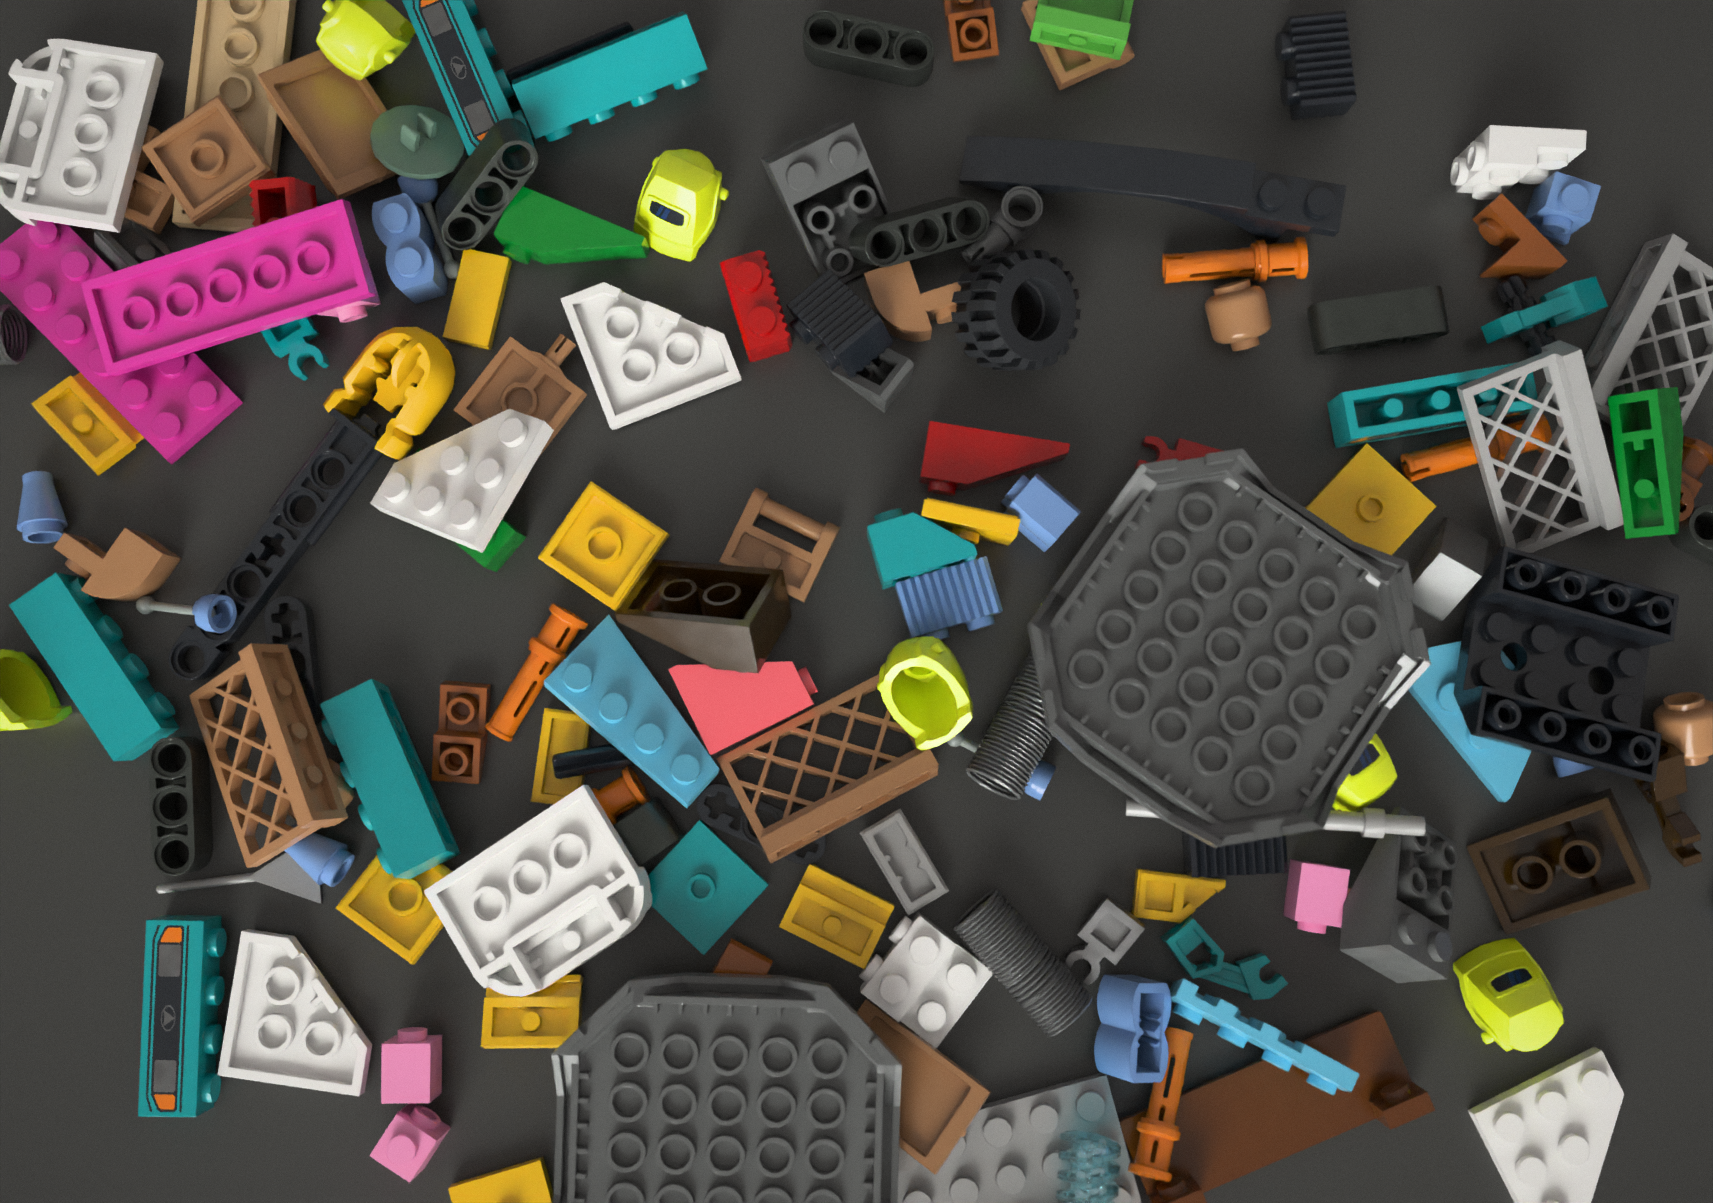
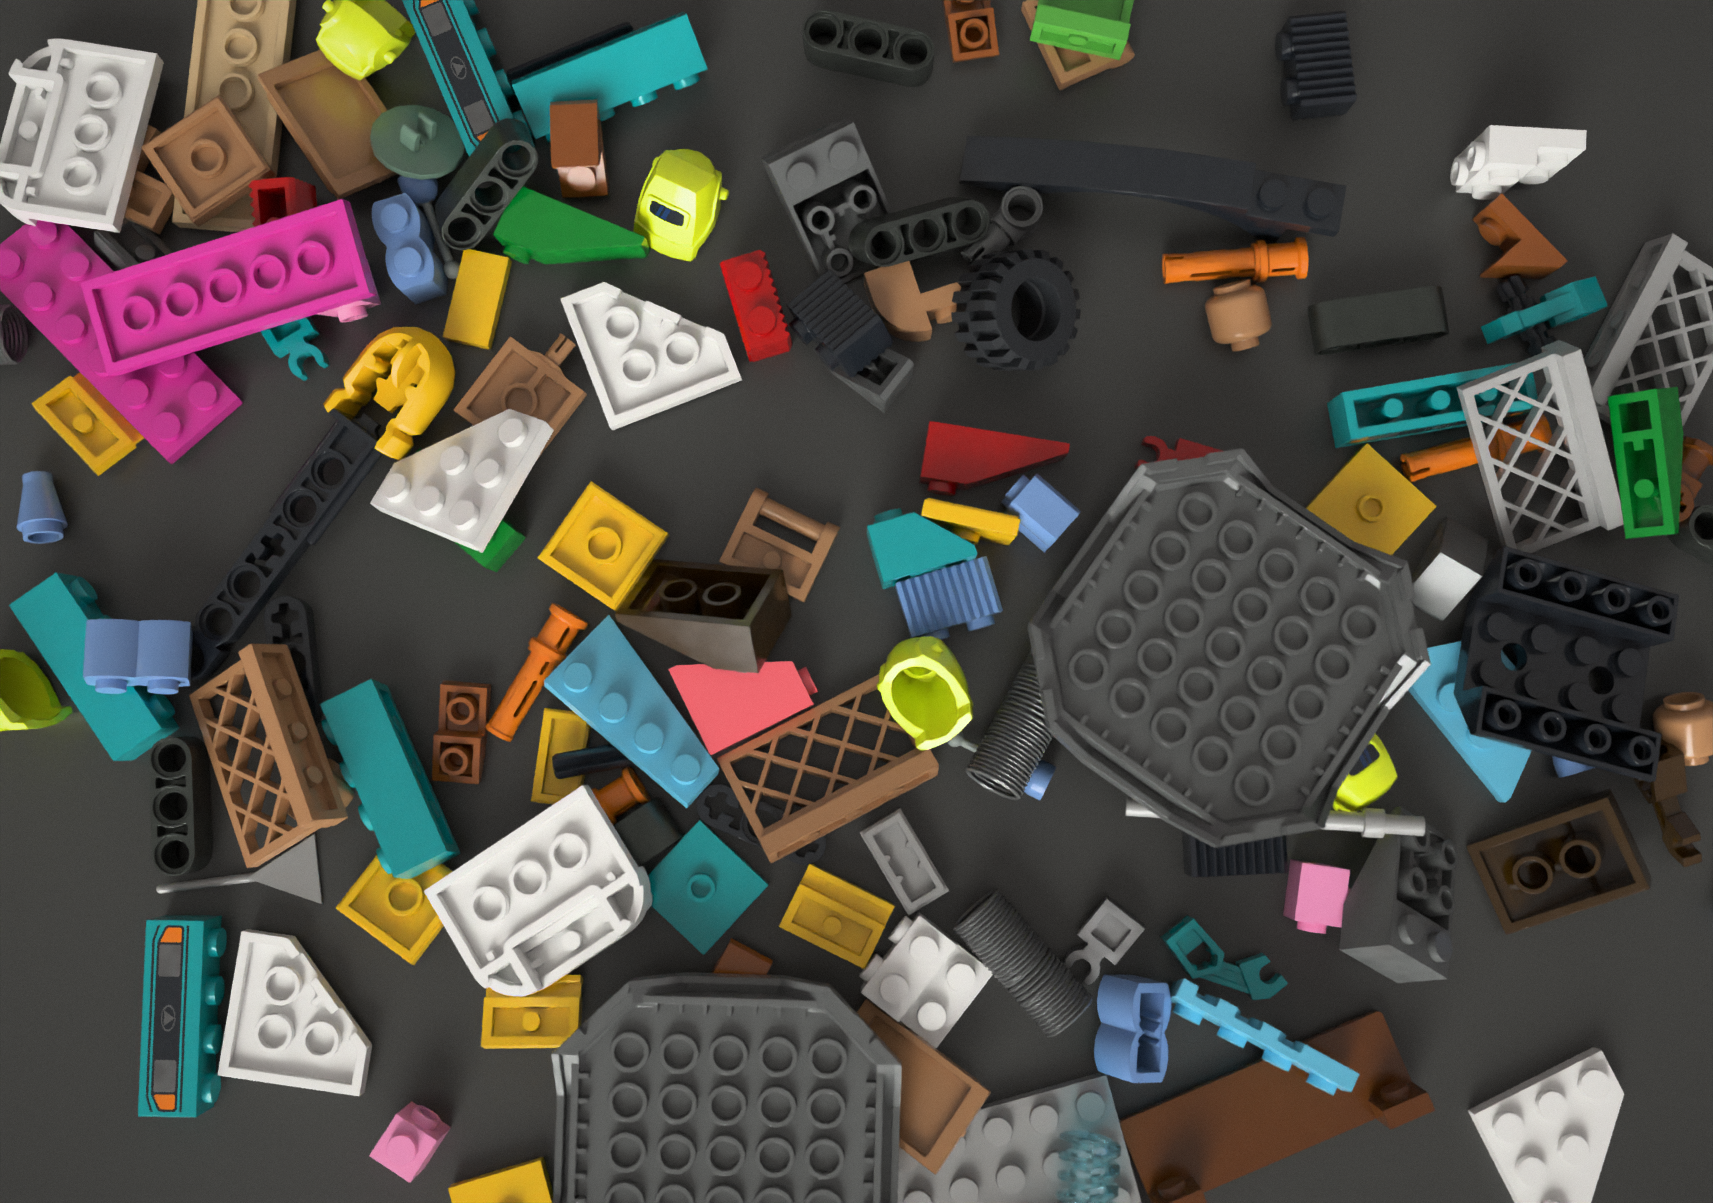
(129, 569): medium nougat brick -> none
(136, 654): none -> medium blue brick
(203, 609): medium blue hinge -> none
(322, 858): medium blue cone -> none
(411, 1067): bright pink brick -> none
(578, 148): none -> dark orange slope
(1164, 1131): orange pin -> none
(1171, 895): yellow tile -> none
(1509, 996): neon yellow helmet -> none
(1562, 206): medium blue brick -> none

